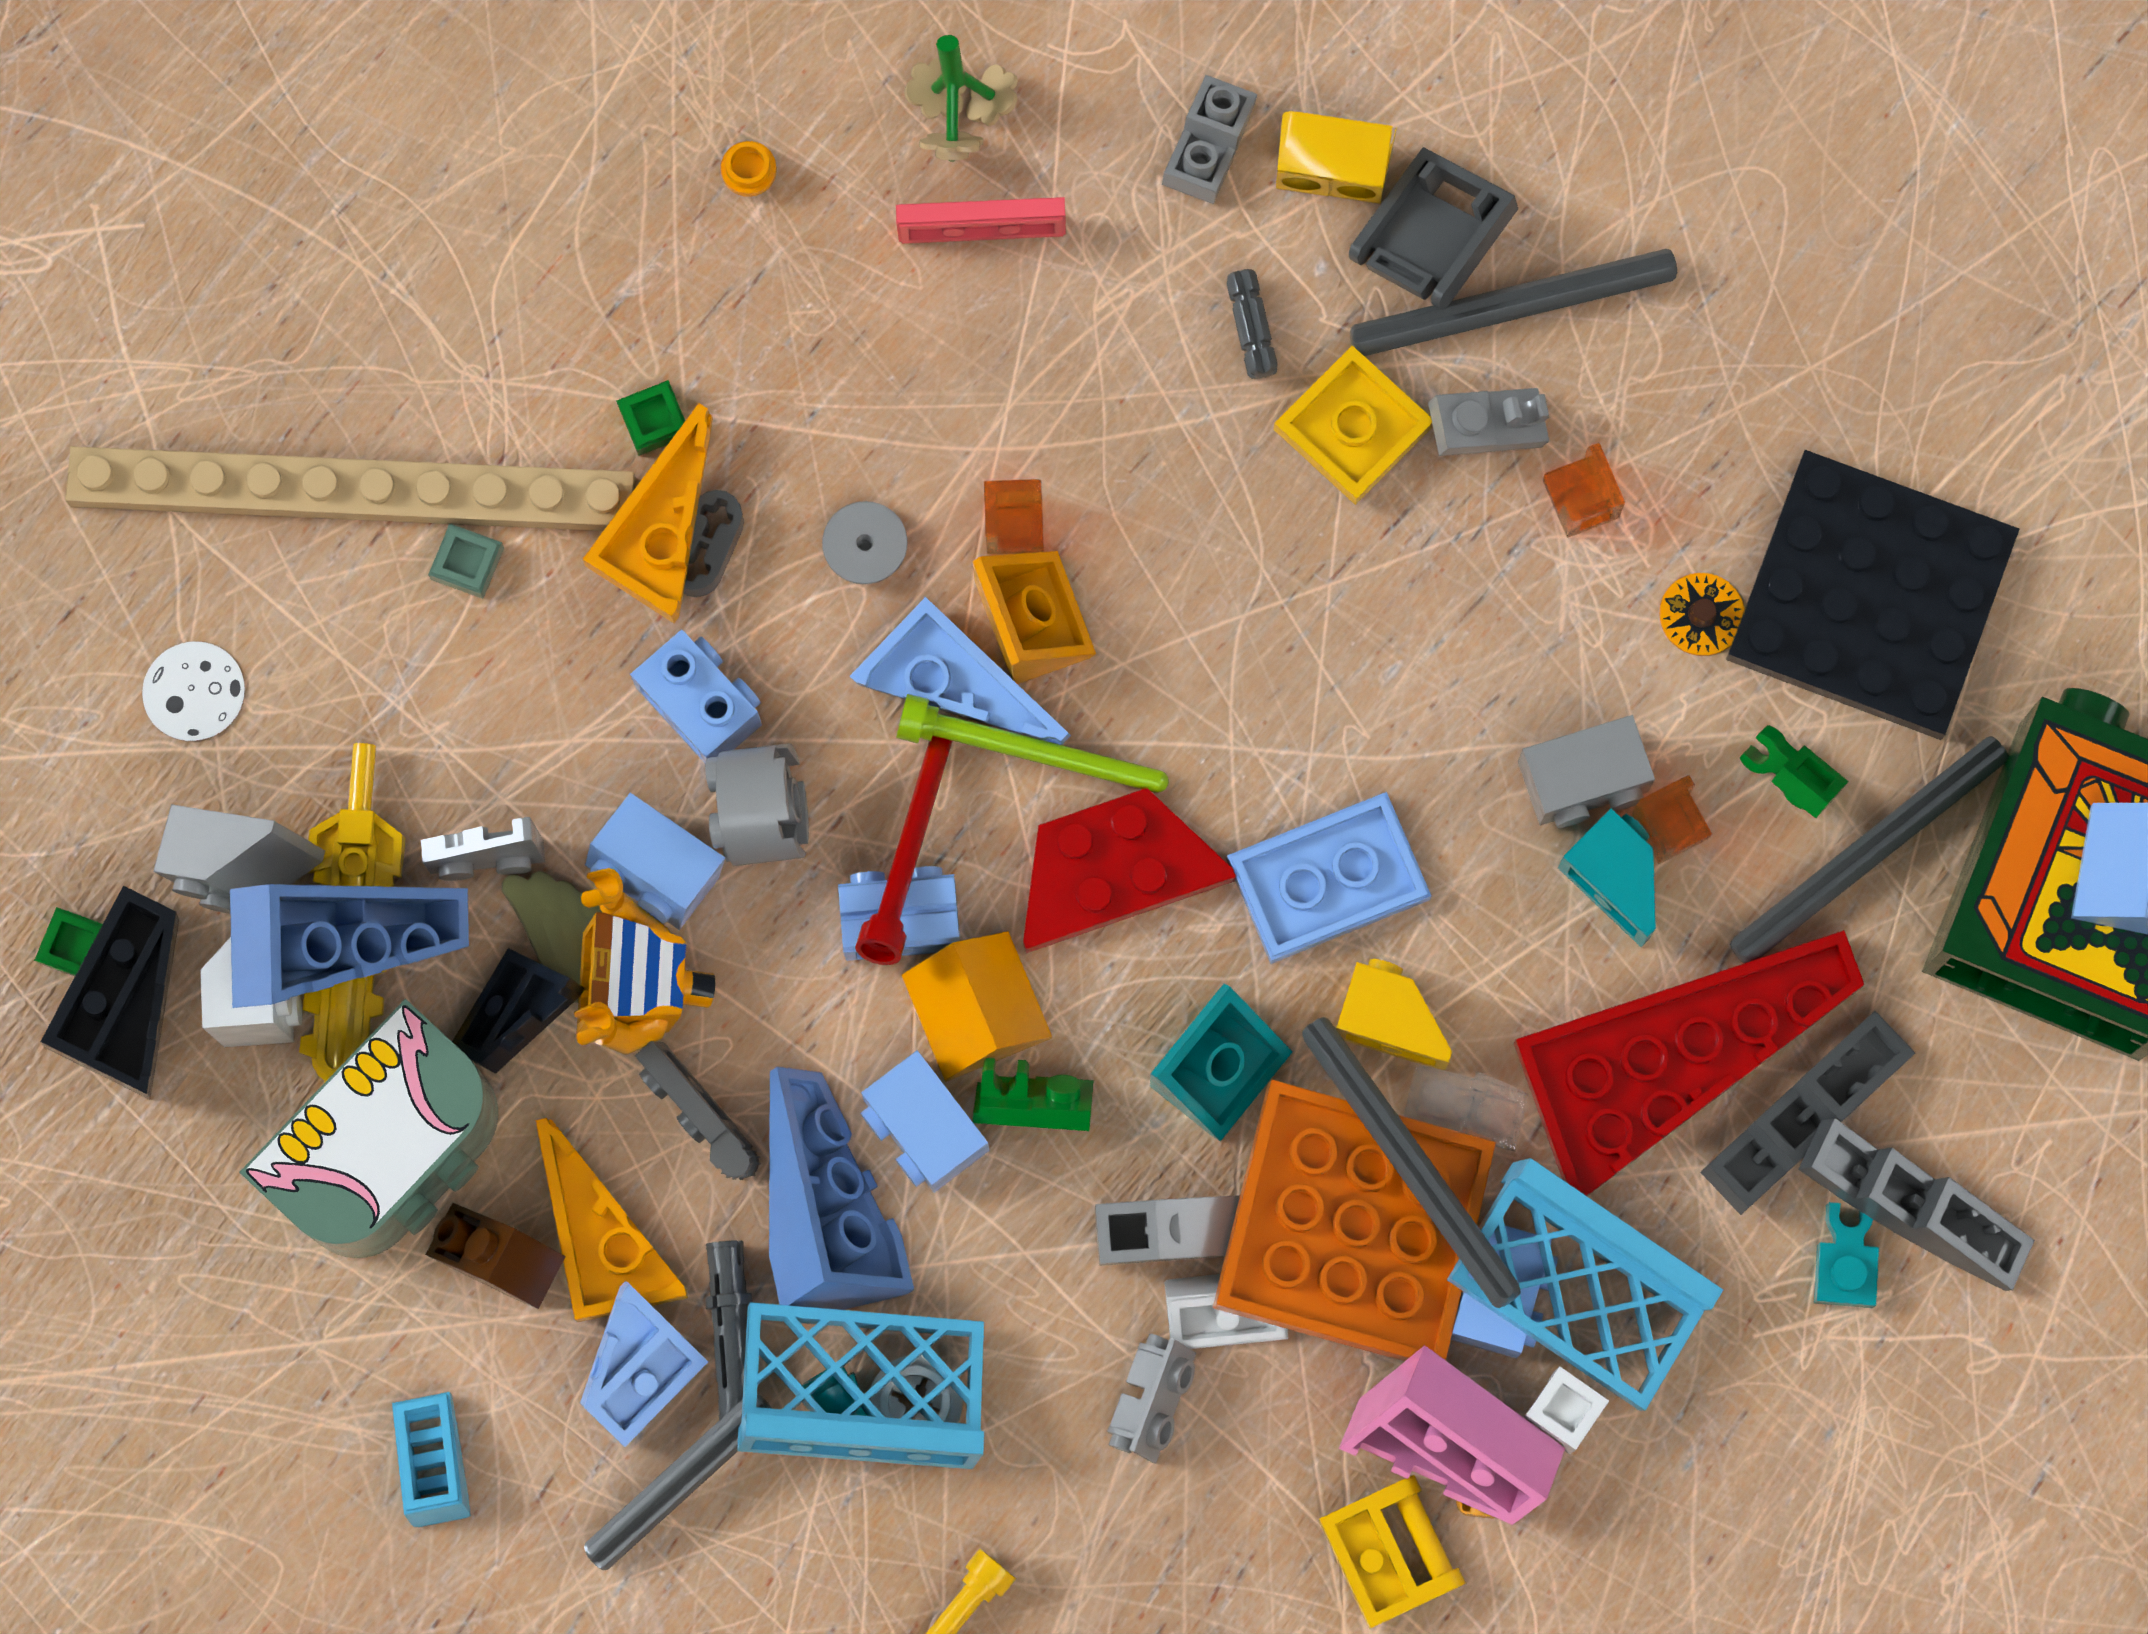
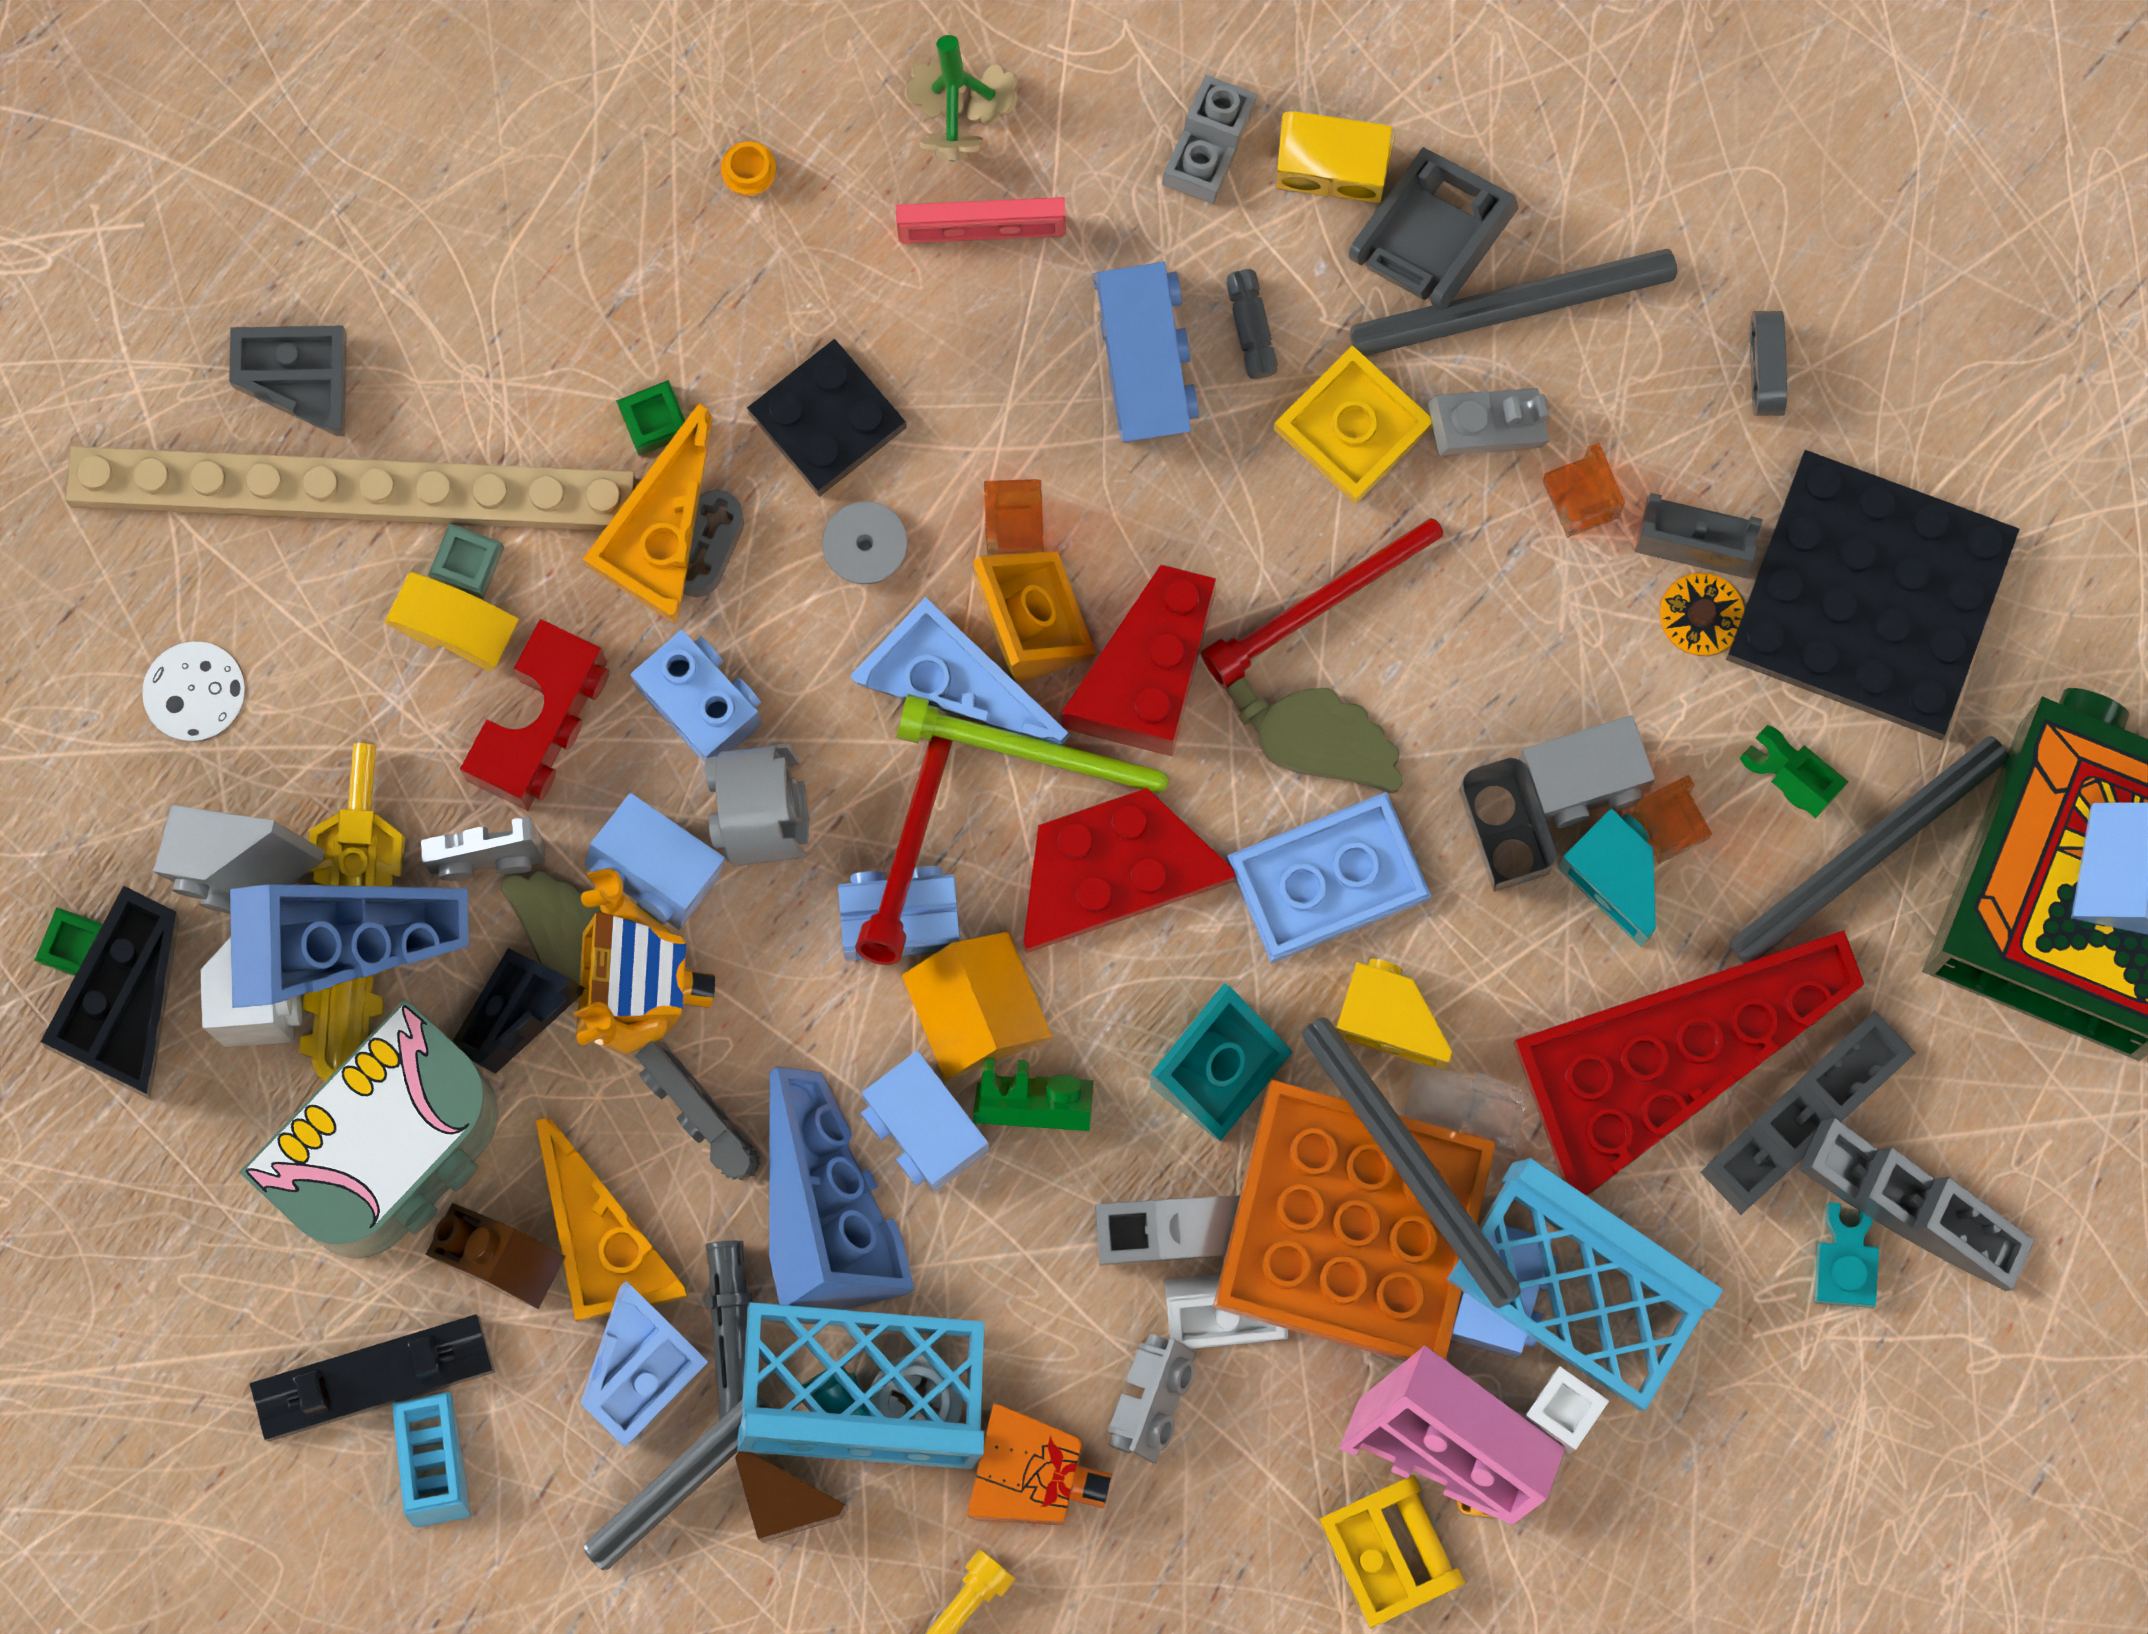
(293, 371): none -> dark grey wing
(372, 1377): none -> black hinge
(451, 618): none -> yellow slope
(519, 761): none -> red arch
(781, 1501): none -> reddish brown slope
(826, 417): none -> black plate
(1031, 1473): none -> orange torso
(1145, 351): none -> medium blue wedge
(1147, 667): none -> red wedge
(1231, 658): none -> red piece
(1320, 736): none -> olive animal
(1515, 778): none -> dark grey piece
(1698, 536): none -> dark grey hinge
(1768, 363): none -> dark grey beam

